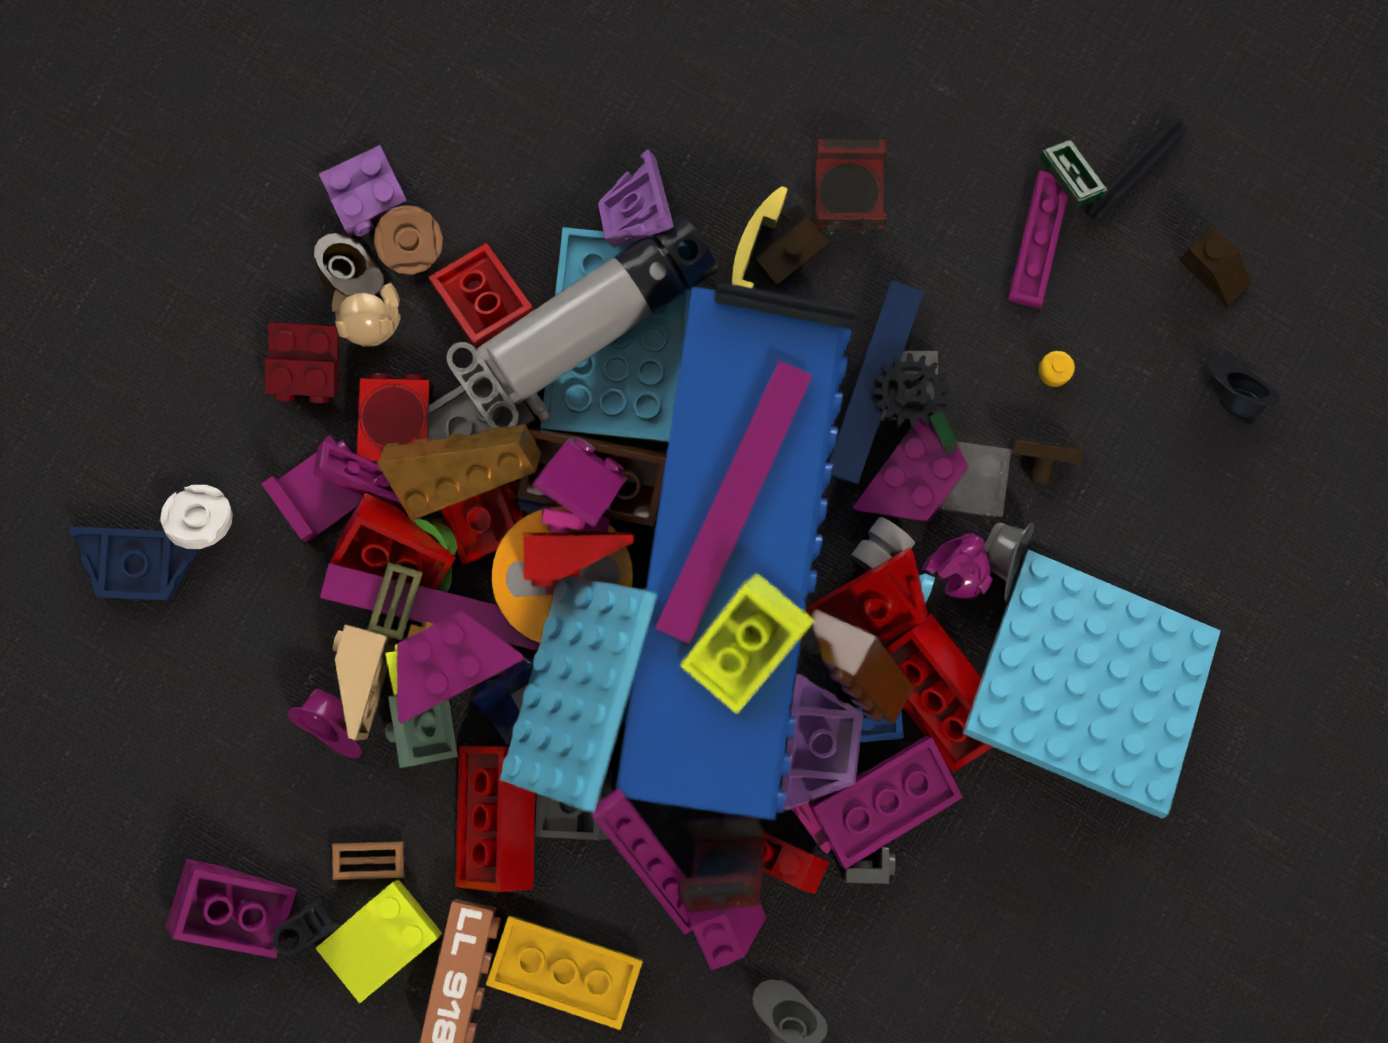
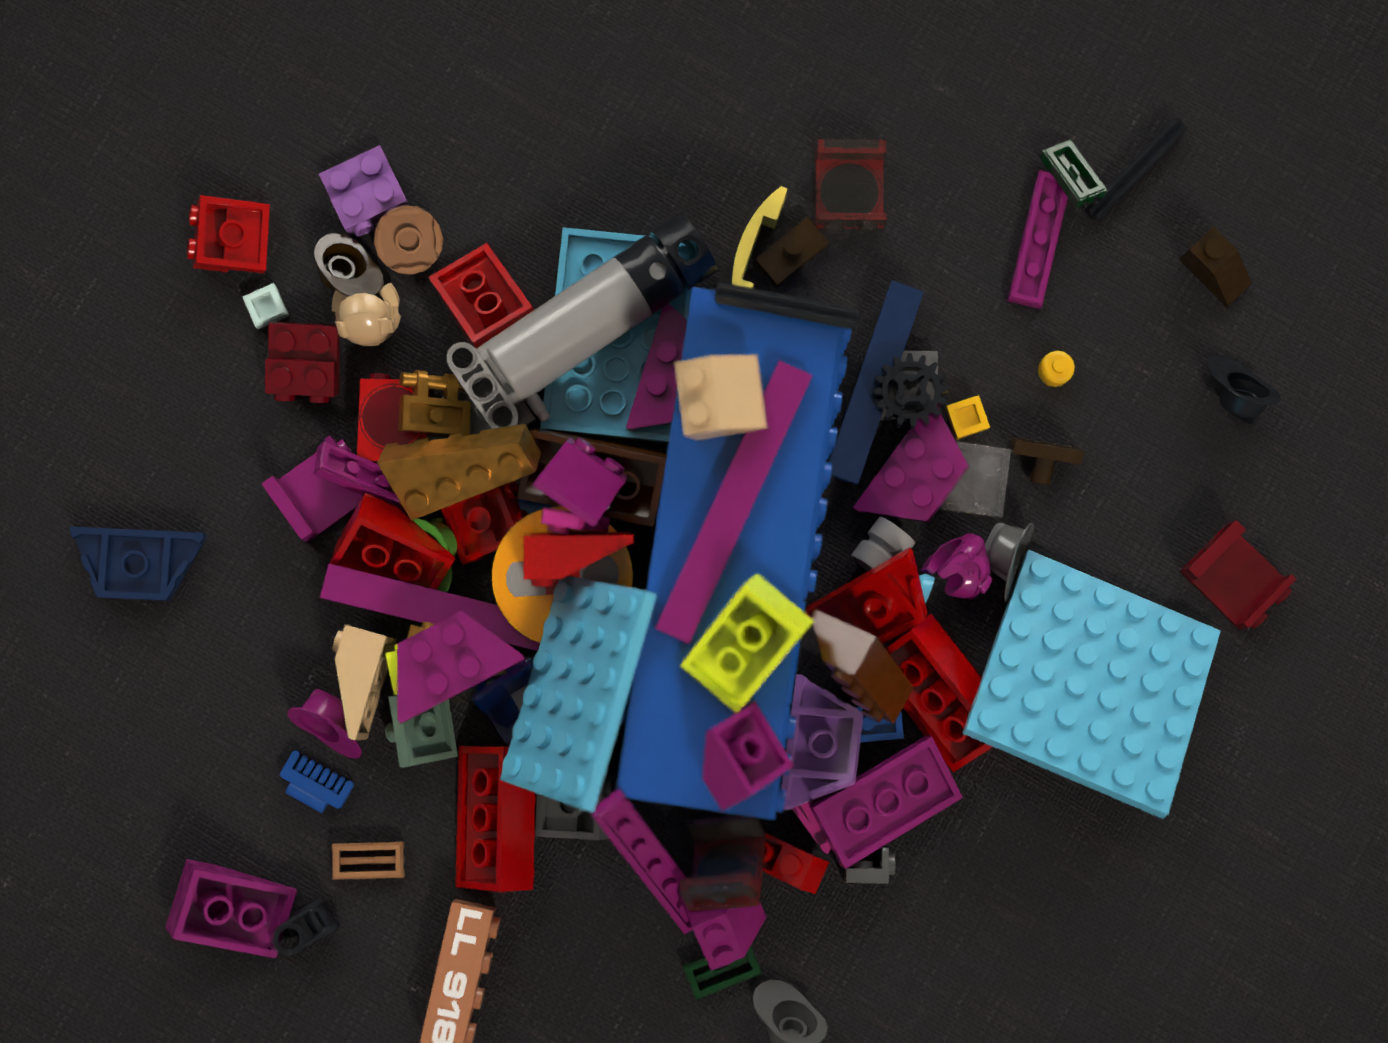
(196, 517): white tile -> none
(229, 235): none -> red plate
(265, 306): none -> light aqua tile
(308, 790): none -> blue piece
(379, 940): neon yellow slope -> none
(395, 600): olive tile -> none
(429, 414): none -> pearl gold plate
(564, 972): yellow plate -> none
(636, 205): medium lavender wing -> none
(658, 382): none -> magenta wing
(693, 980): none -> dark green tile
(720, 396): none -> tan slope
(742, 757): none -> magenta slope
(944, 433): dark green tile -> none
(967, 417): none -> yellow plate
(1237, 577): none -> dark red panel

